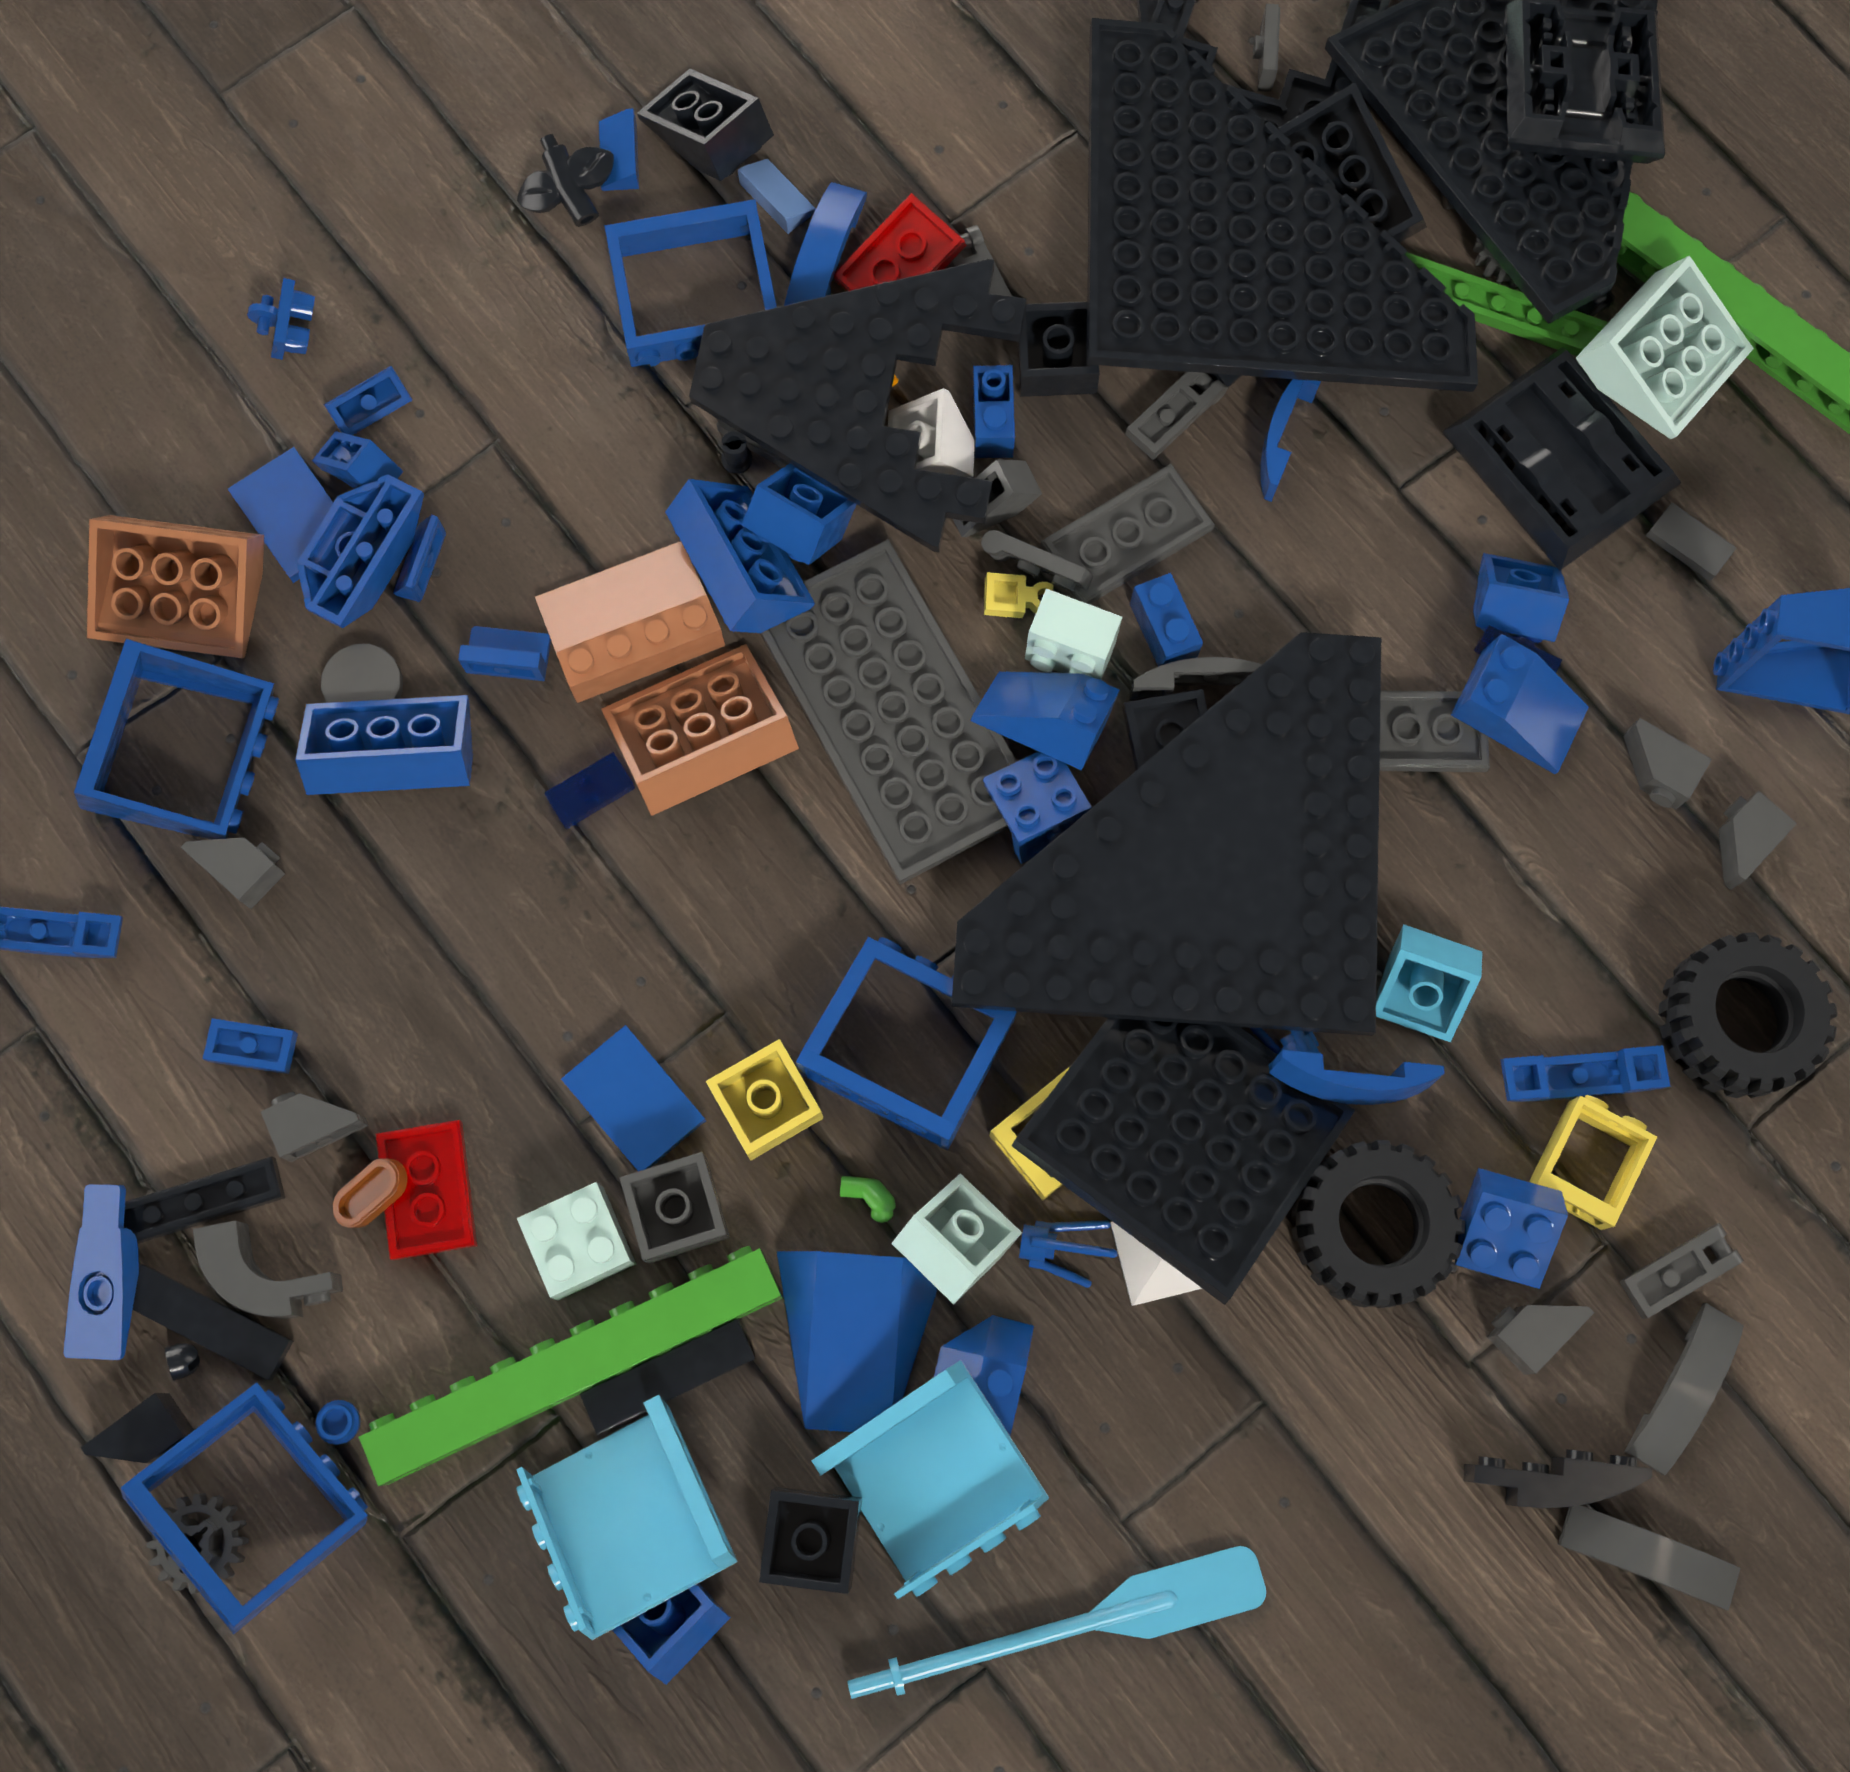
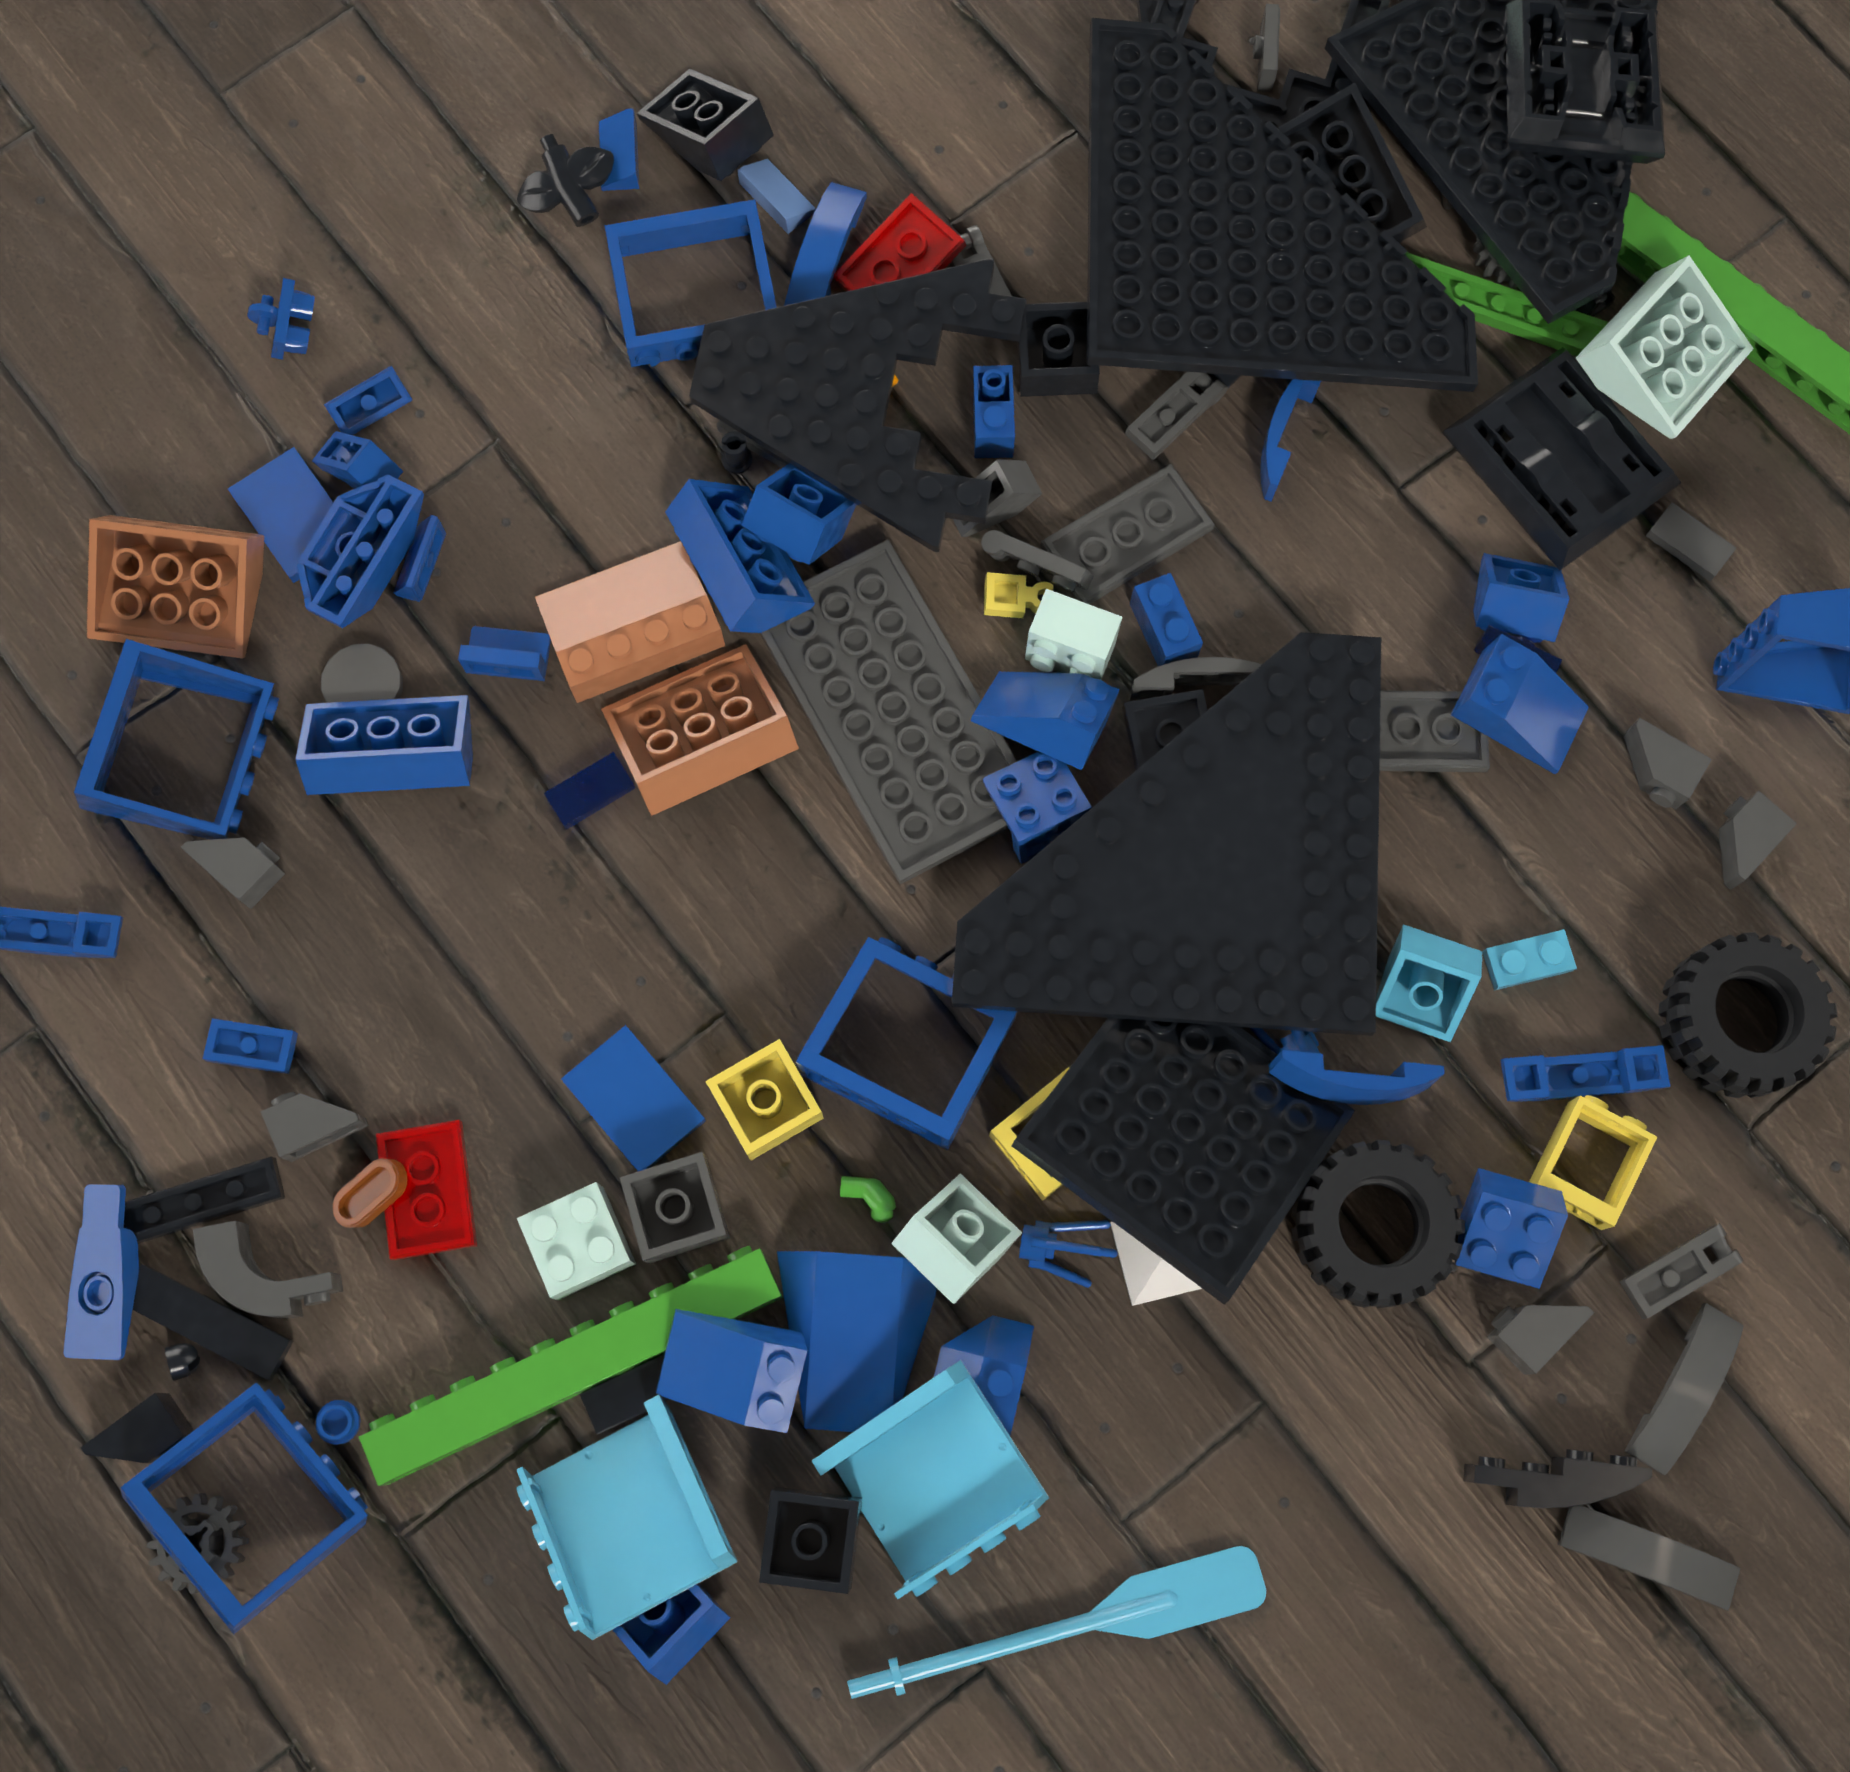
(733, 1369): none -> blue slope
(945, 437): white slope -> none
(1529, 959): none -> medium azure plate

